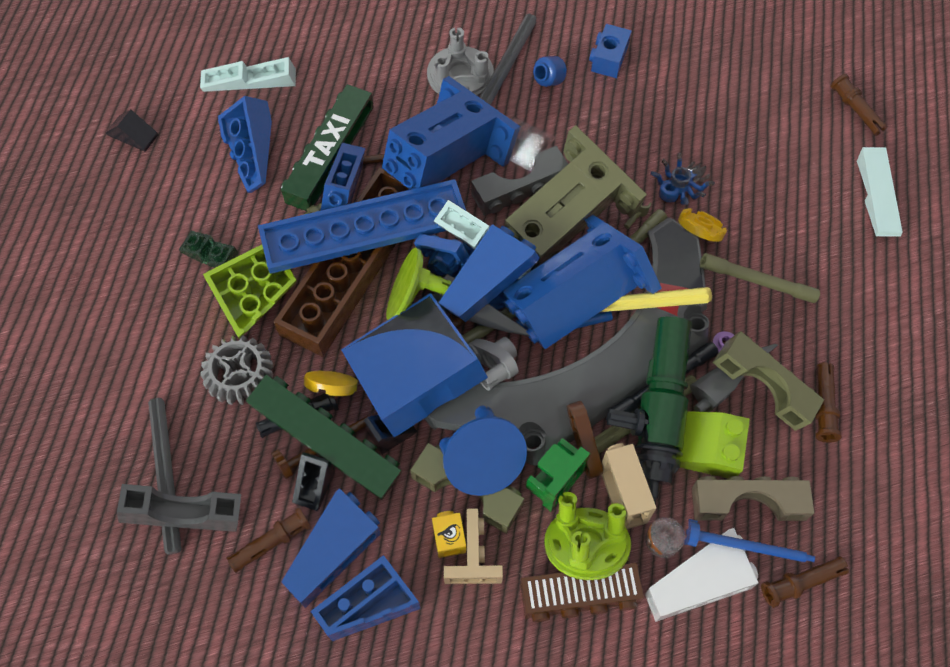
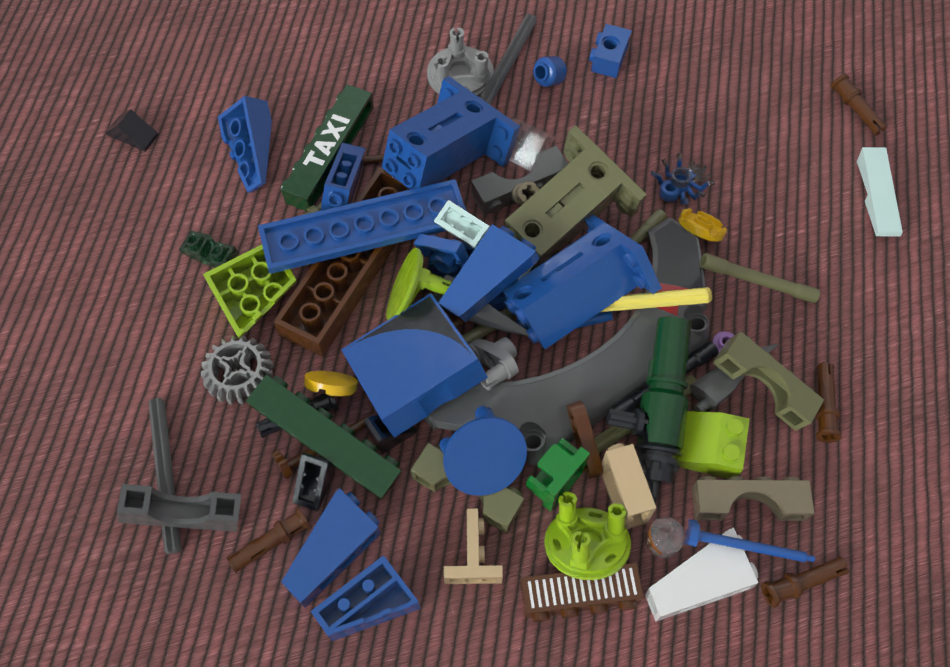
(239, 76): light aqua slope -> none
(449, 534): yellow brick -> none
(529, 187): none -> dark tan bush
(643, 211): olive hand -> none

